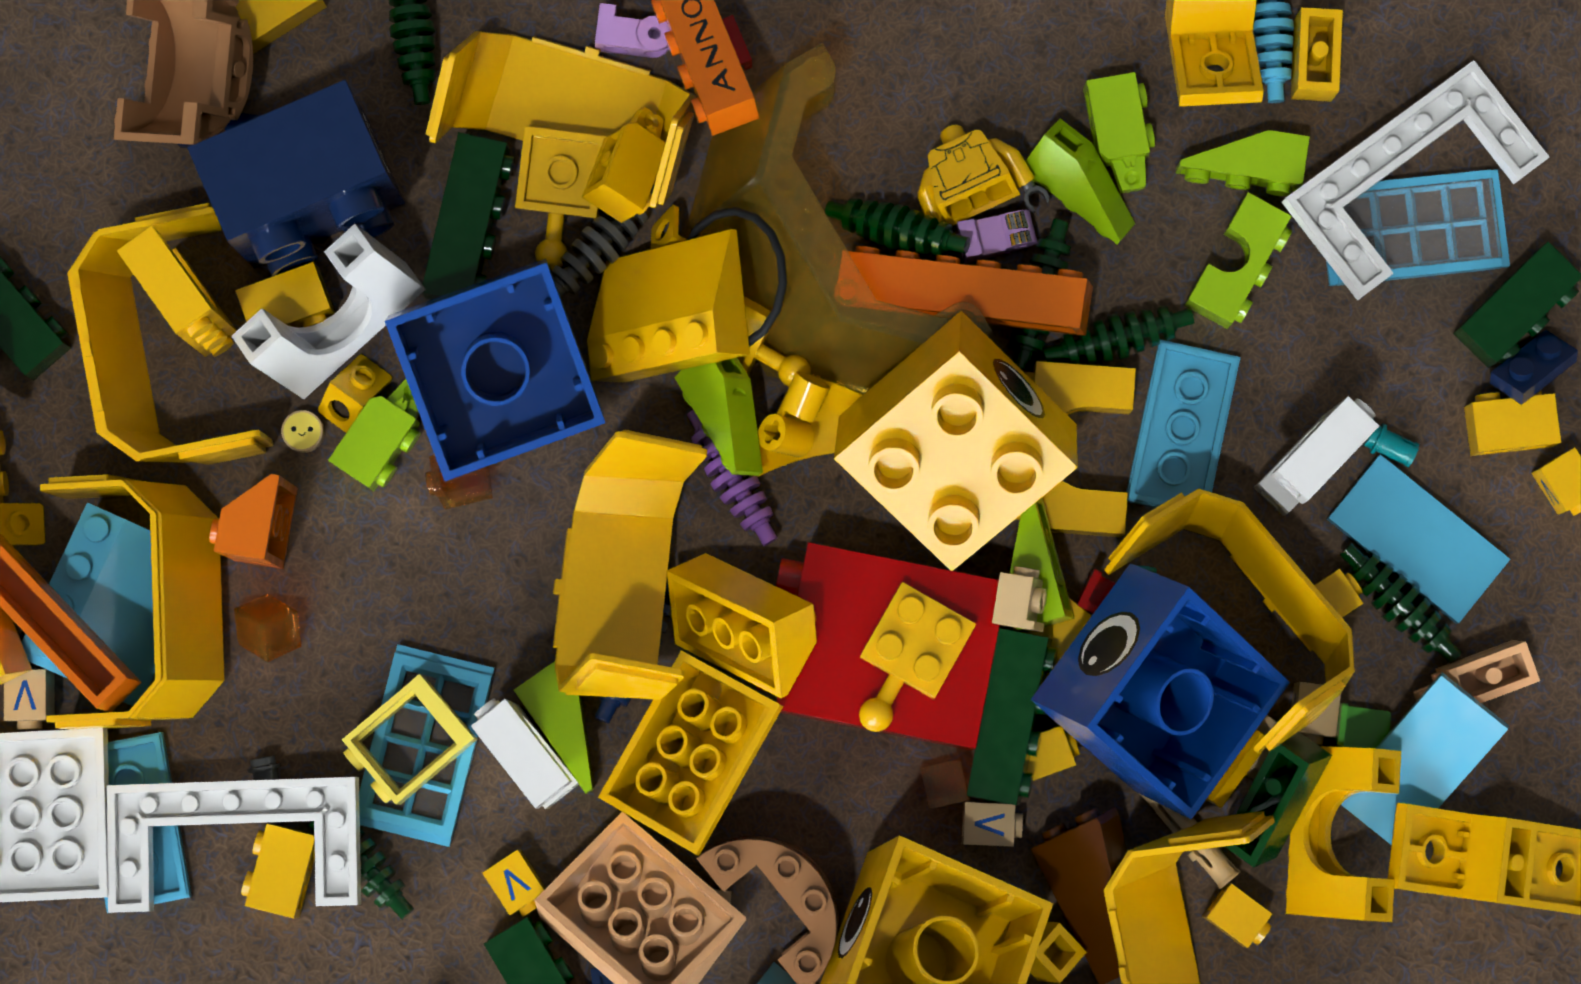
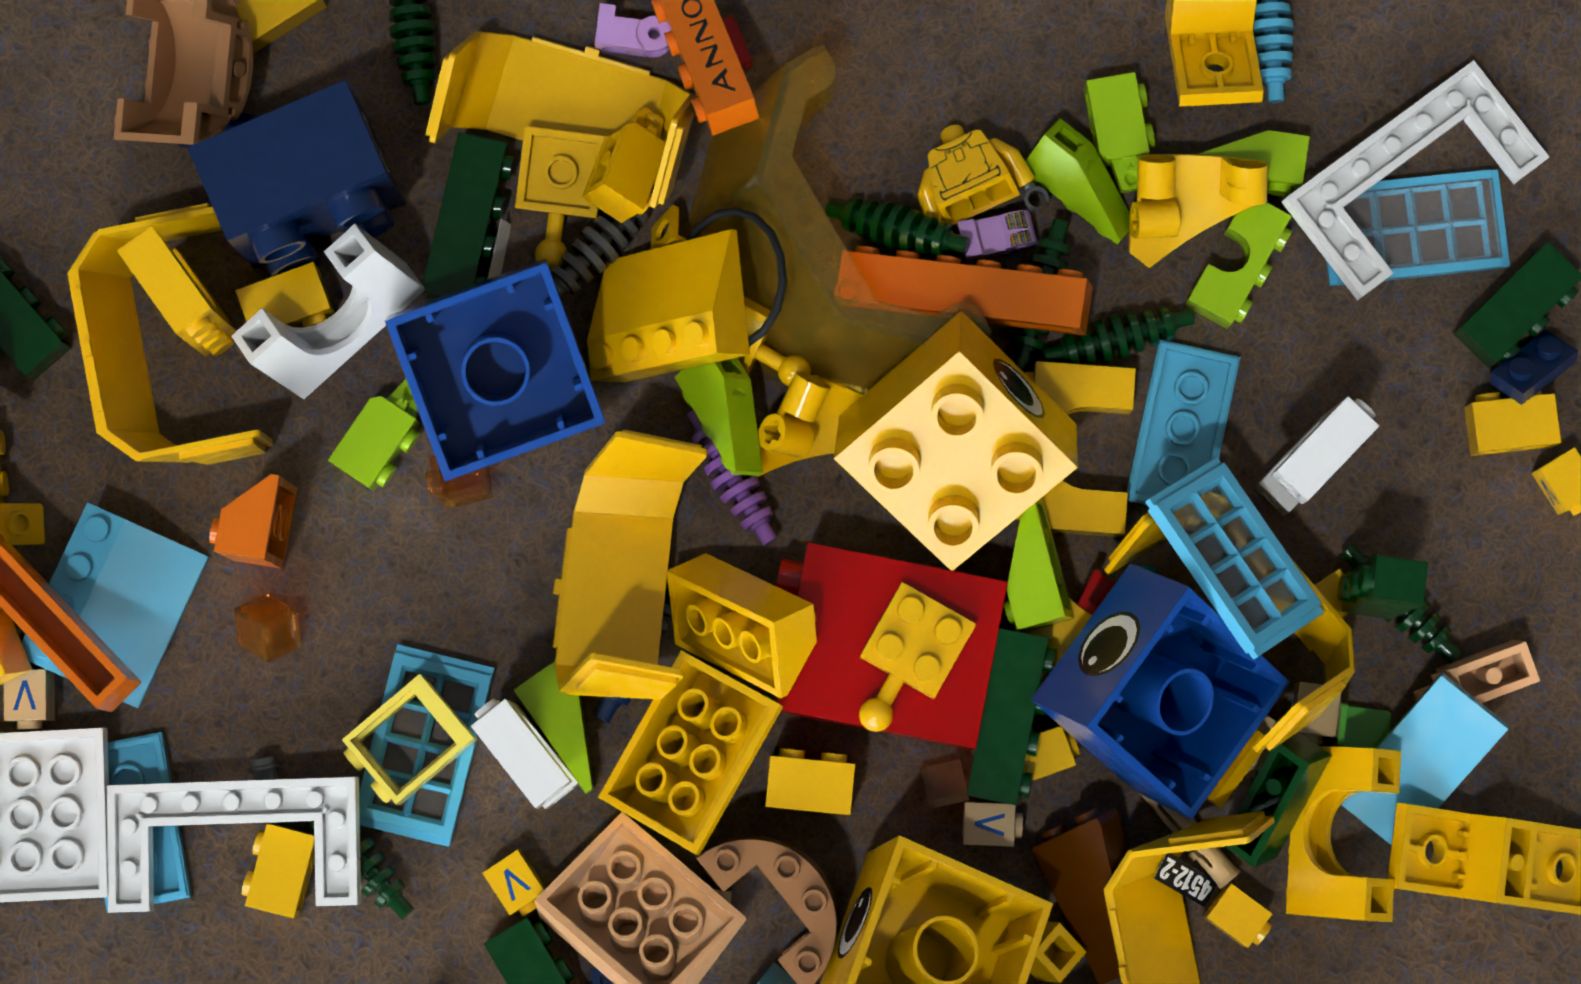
(183, 596): yellow piece -> none
(302, 431): light yellow tile -> none
(353, 388): yellow bracket -> none
(499, 249): none -> white sticker
(810, 784): none -> yellow brick
(1020, 599): tan brick -> none
(1185, 879): none -> black sticker
(1188, 195): none -> yellow panel
(1234, 557): none -> medium azure piece
(1316, 54): yellow brick -> none
(1383, 587): none -> dark green brick
(1392, 445): teal pin -> none
(1418, 538): medium azure tile -> none

